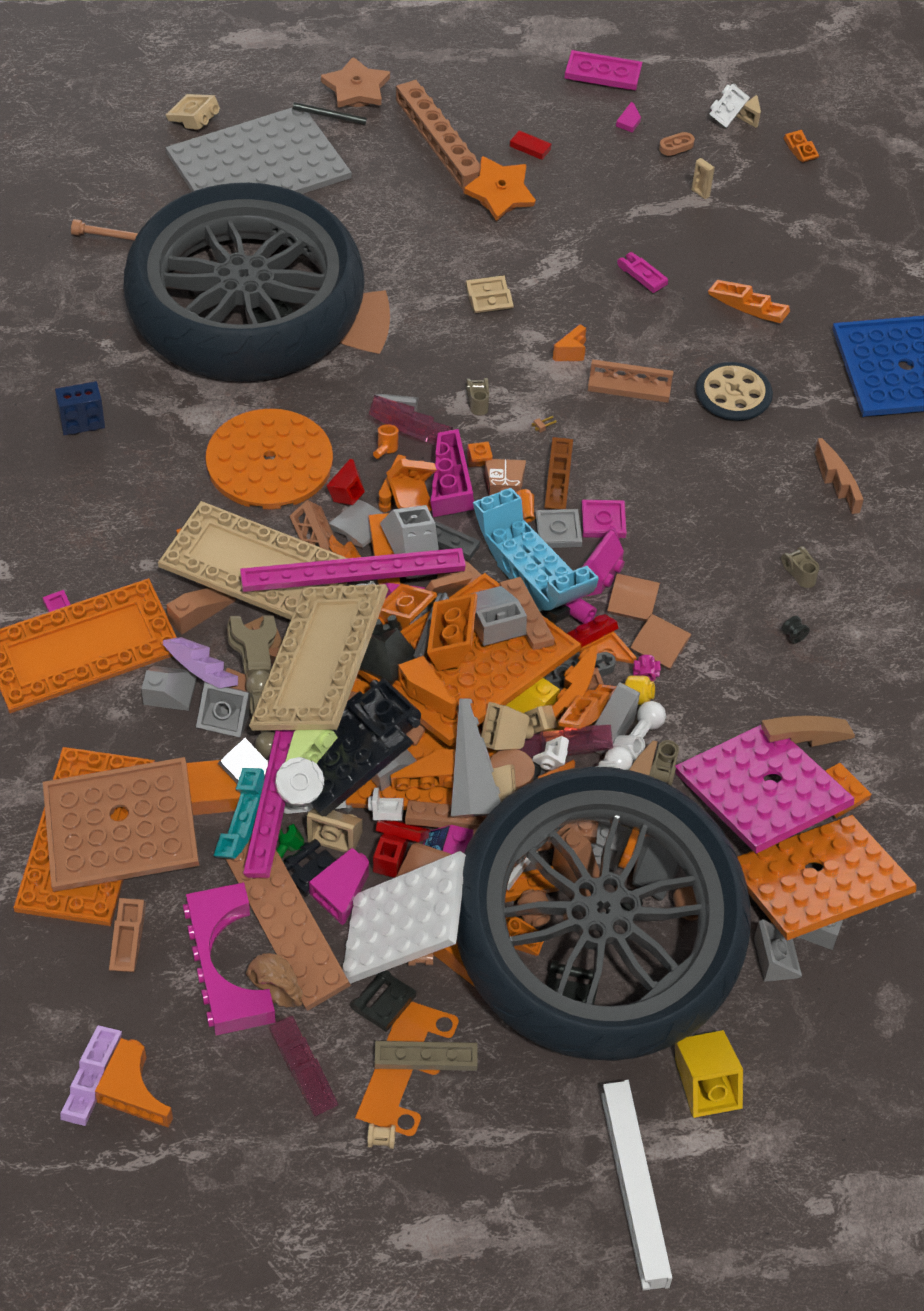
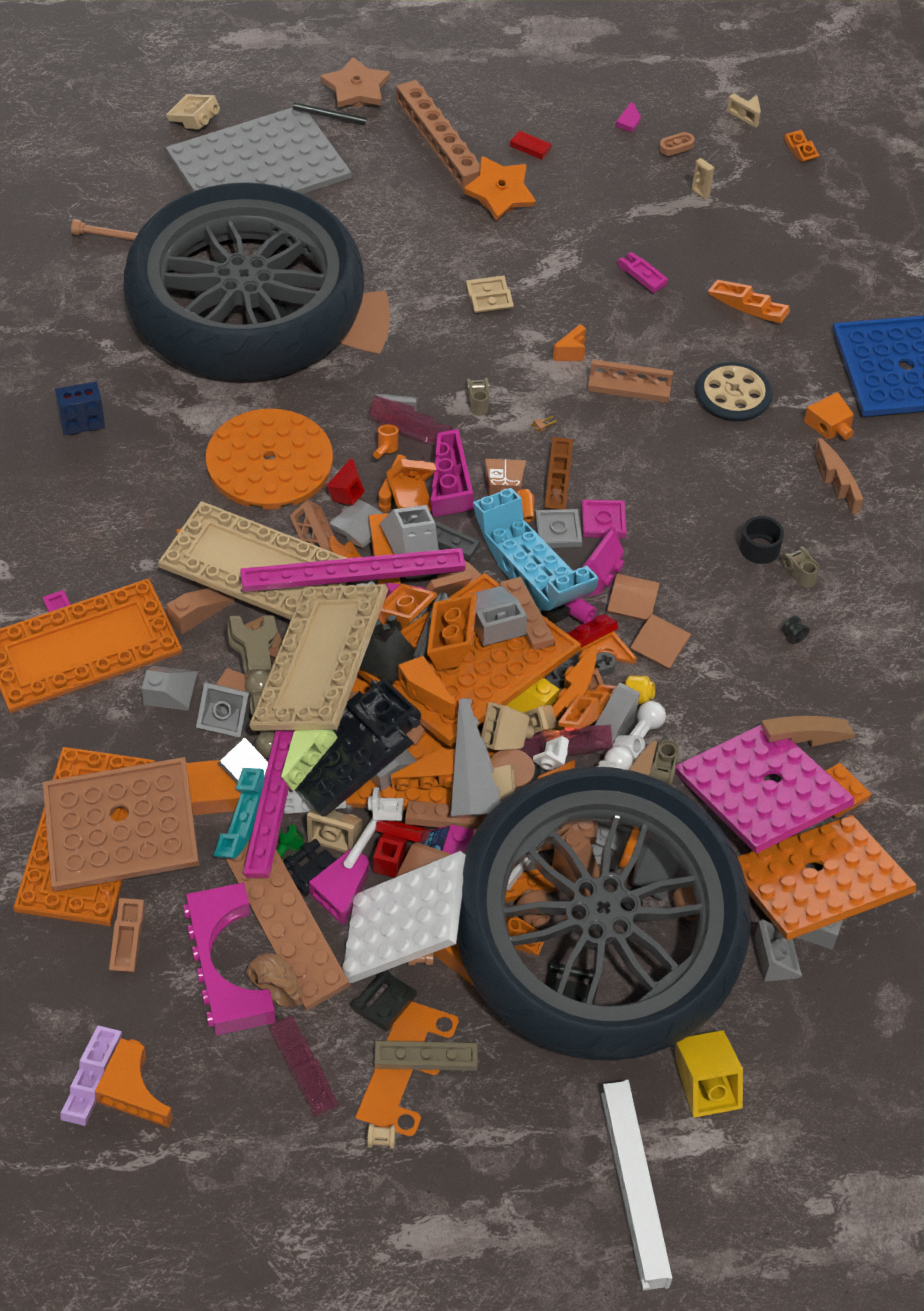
(197, 660): lavender slope -> none
(299, 781): white tile -> none
(360, 844): none -> white bar
(478, 454): orange bracket -> none
(603, 70): dark pink plate -> none
(647, 666): dark pink gear -> none
(729, 105): white bracket -> none
(764, 528): none -> black piece
(830, 417): none -> orange torso

